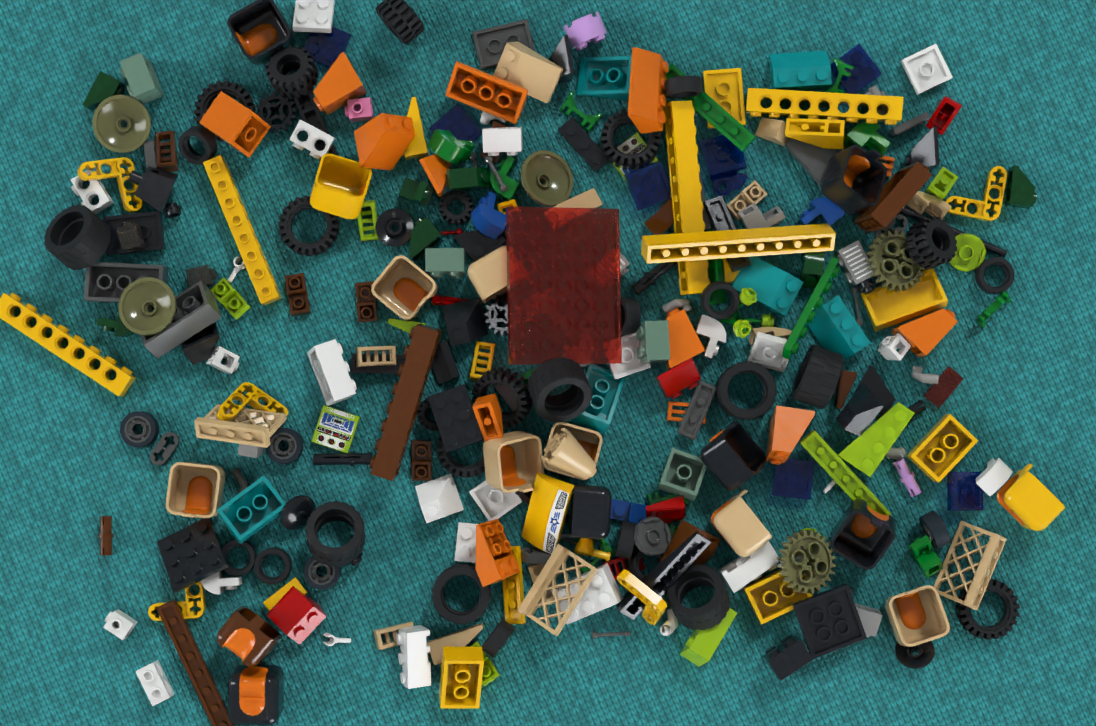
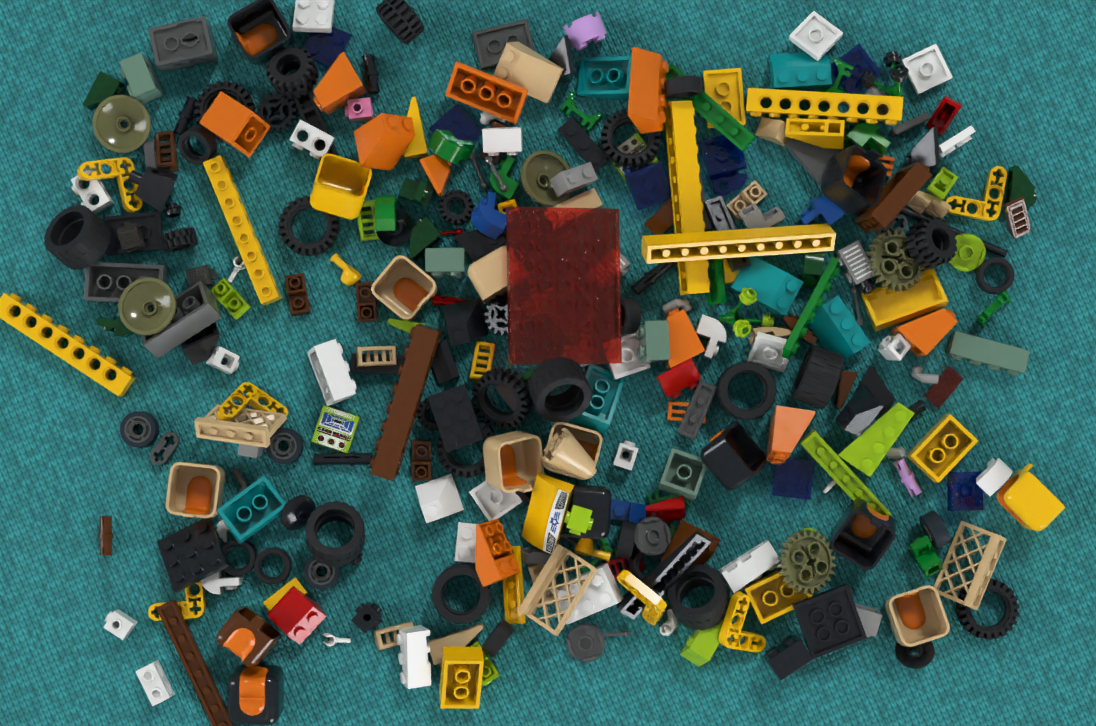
(179, 239): none -> black tyre
(183, 44): none -> dark grey piece
(185, 116): none -> black pin
(222, 530): none -> white piece
(349, 274): none -> yellow bar
(362, 621): none -> black brick
(371, 74): none -> black pin
(385, 213): none -> green brick
(468, 178): dark green slope -> none
(489, 416): orange slope -> none
(573, 179): none -> light grey brick
(578, 520): none -> lime brick
(585, 642): none -> dark grey tile
(626, 463): none -> white brick
(730, 310): black tyre -> none
(734, 630): none -> yellow beam
(740, 526): tan piece -> none
(790, 322): none -> reddish brown slope
(815, 36): none -> white plate
(898, 74): none -> black plant
(958, 140): none -> white plate
(987, 352): none -> sand green brick
(1017, 220): none -> slope

